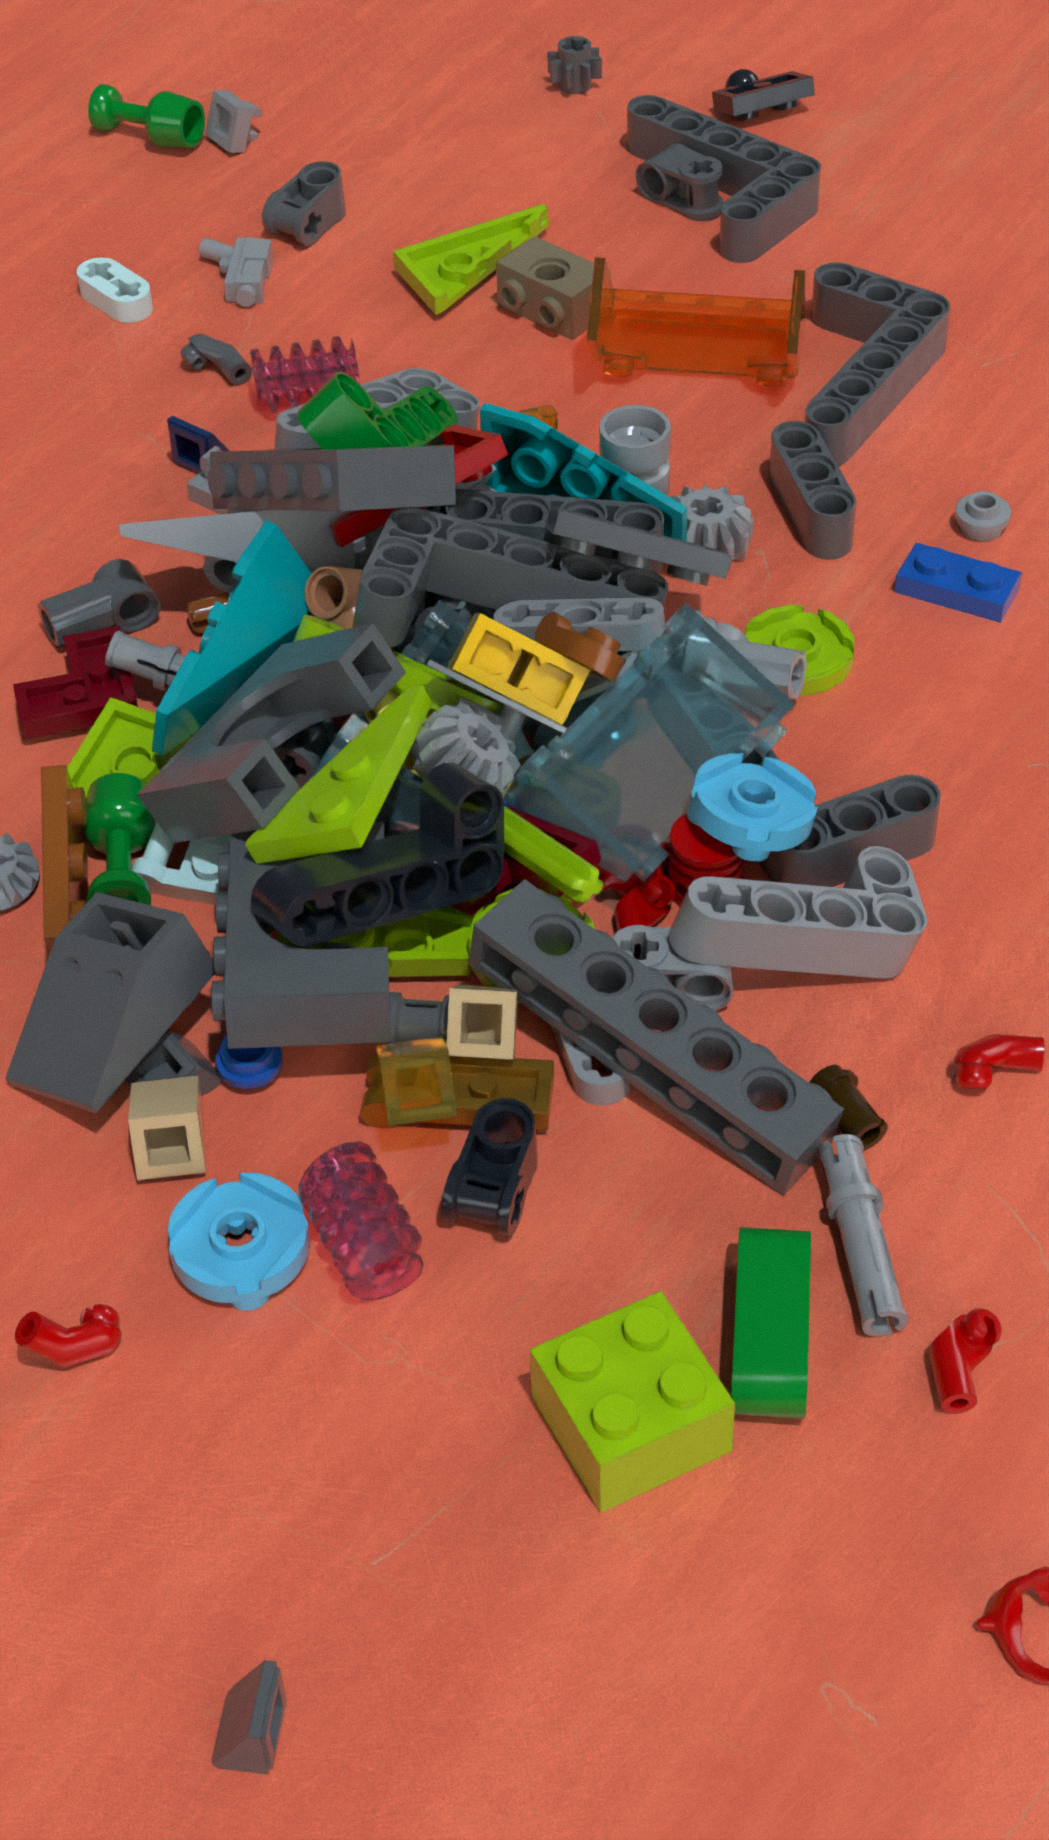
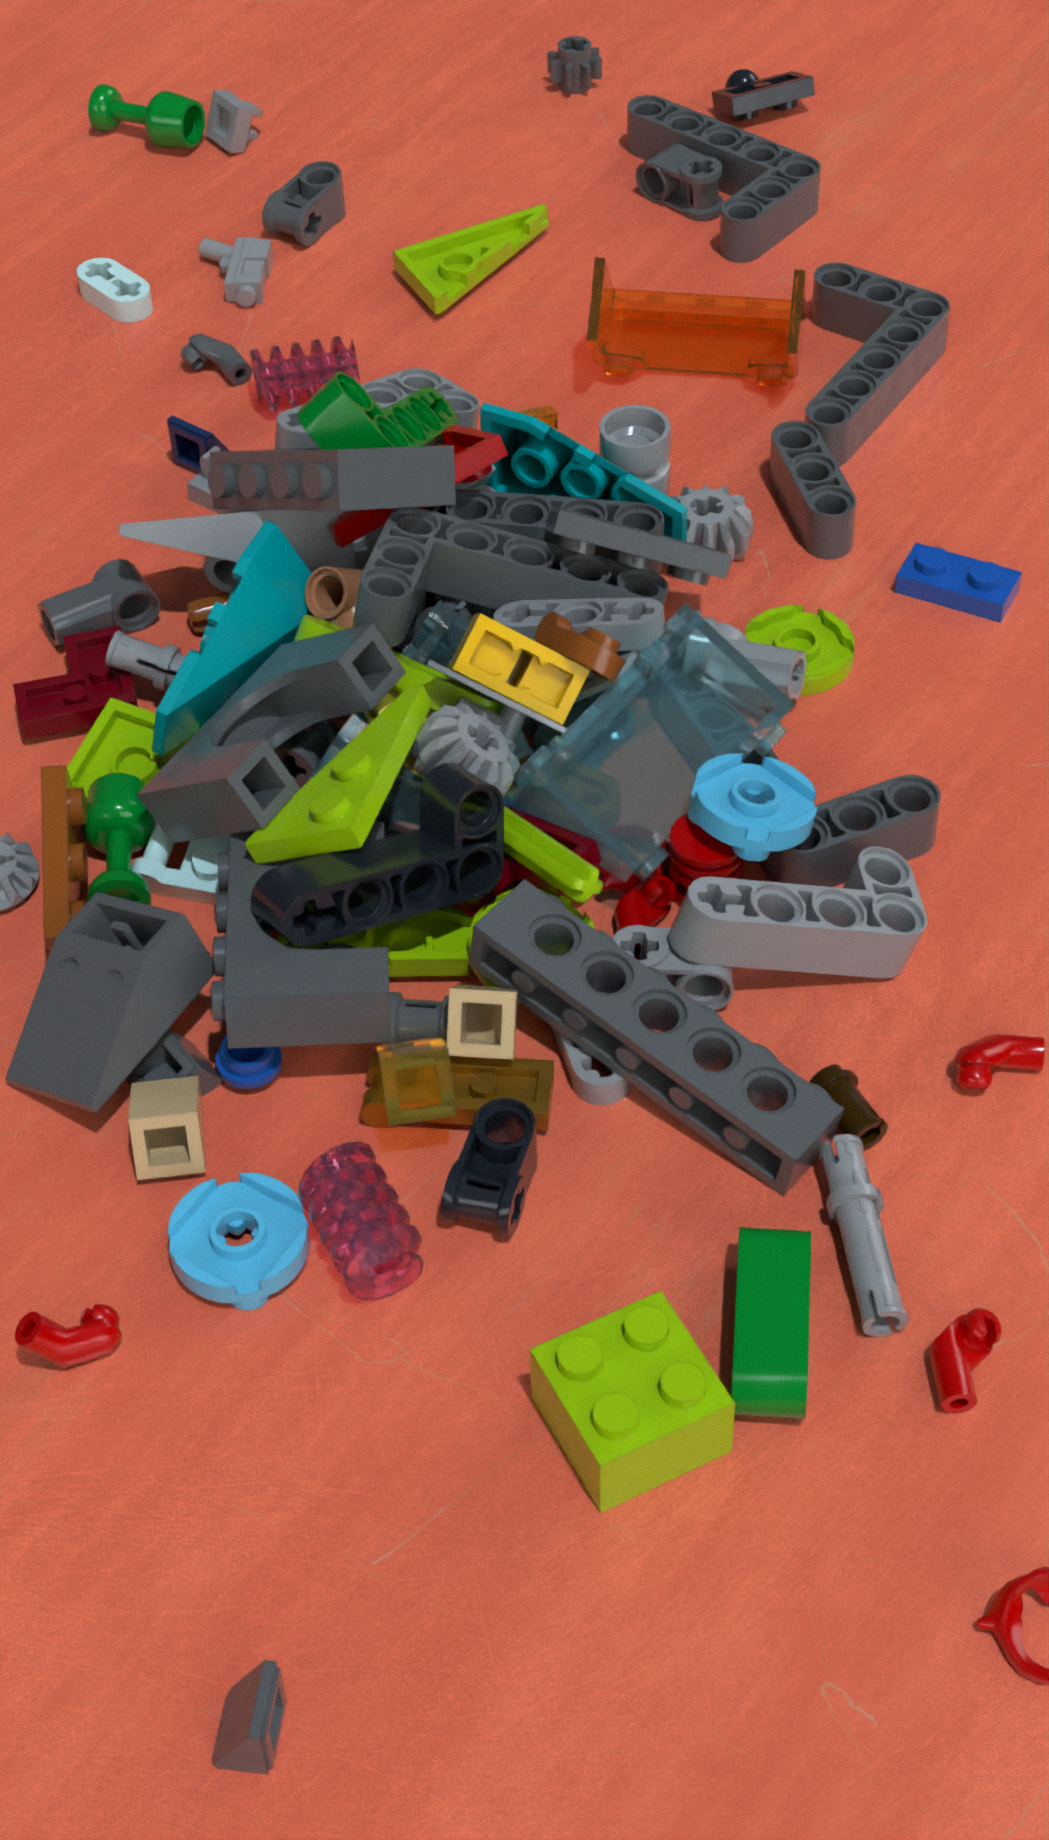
(547, 286): dark tan brick -> none
(982, 515): light grey plate -> none

